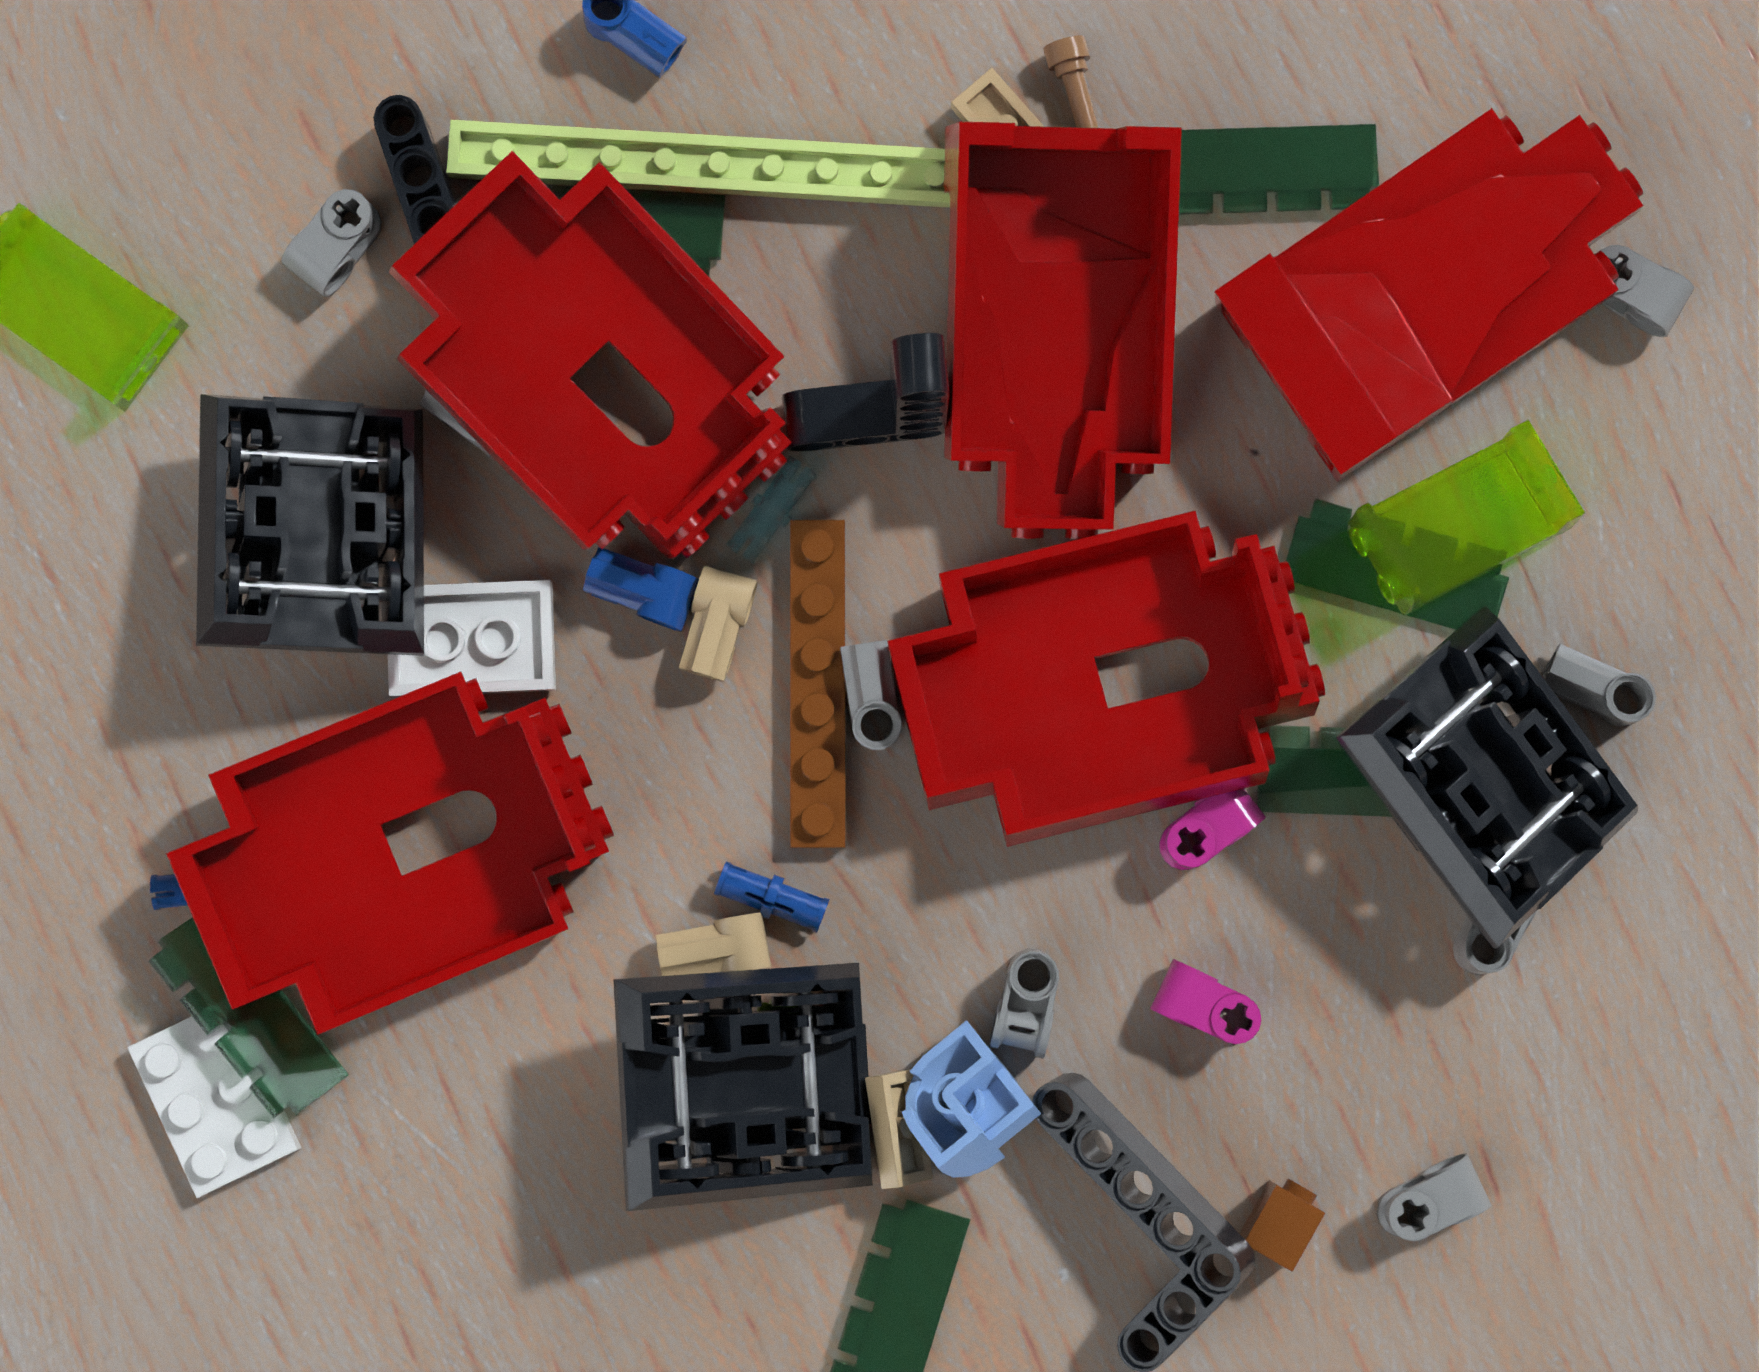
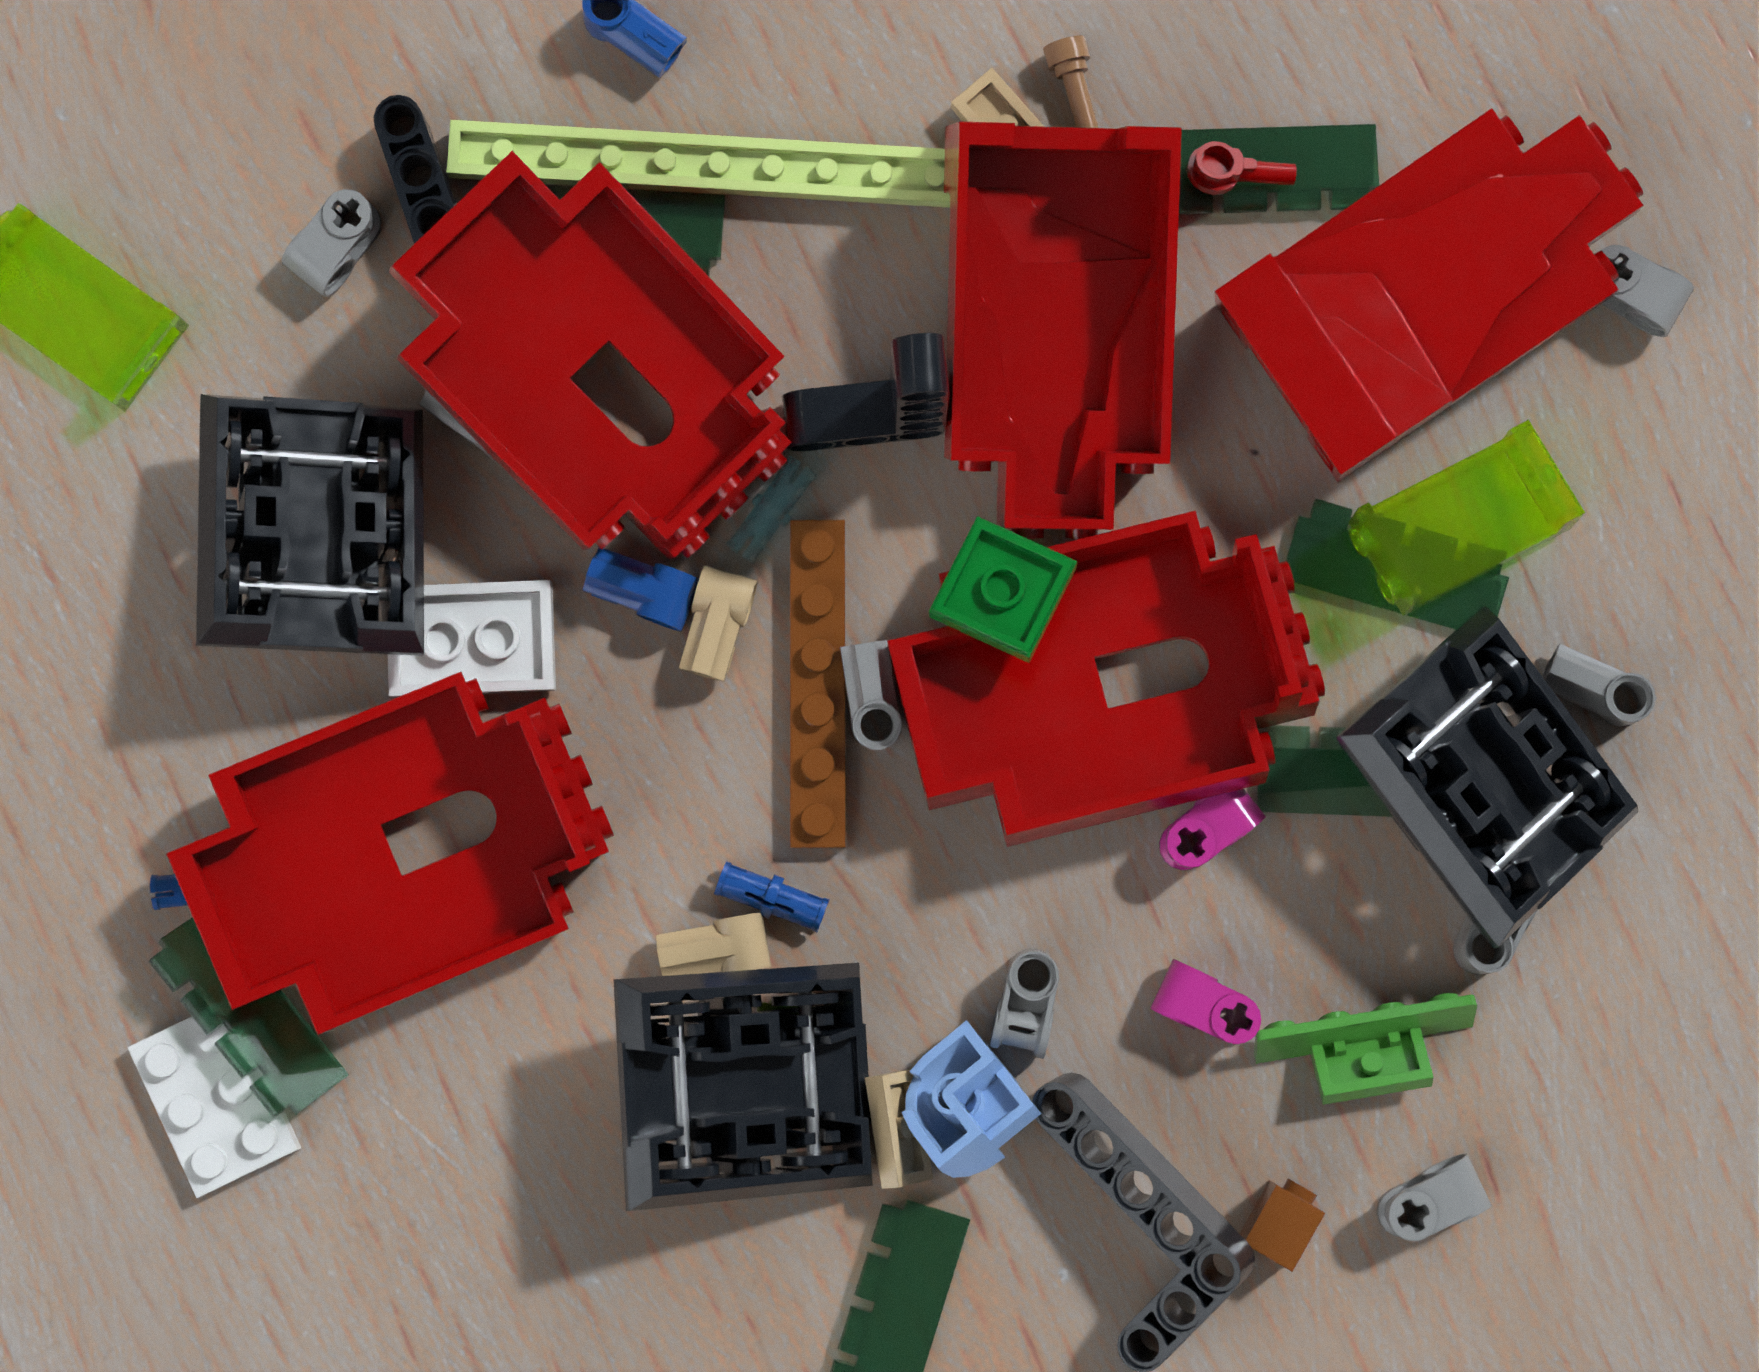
(1003, 589): none -> green tile
(1219, 167): none -> red plate
(1368, 1050): none -> bright green bracket

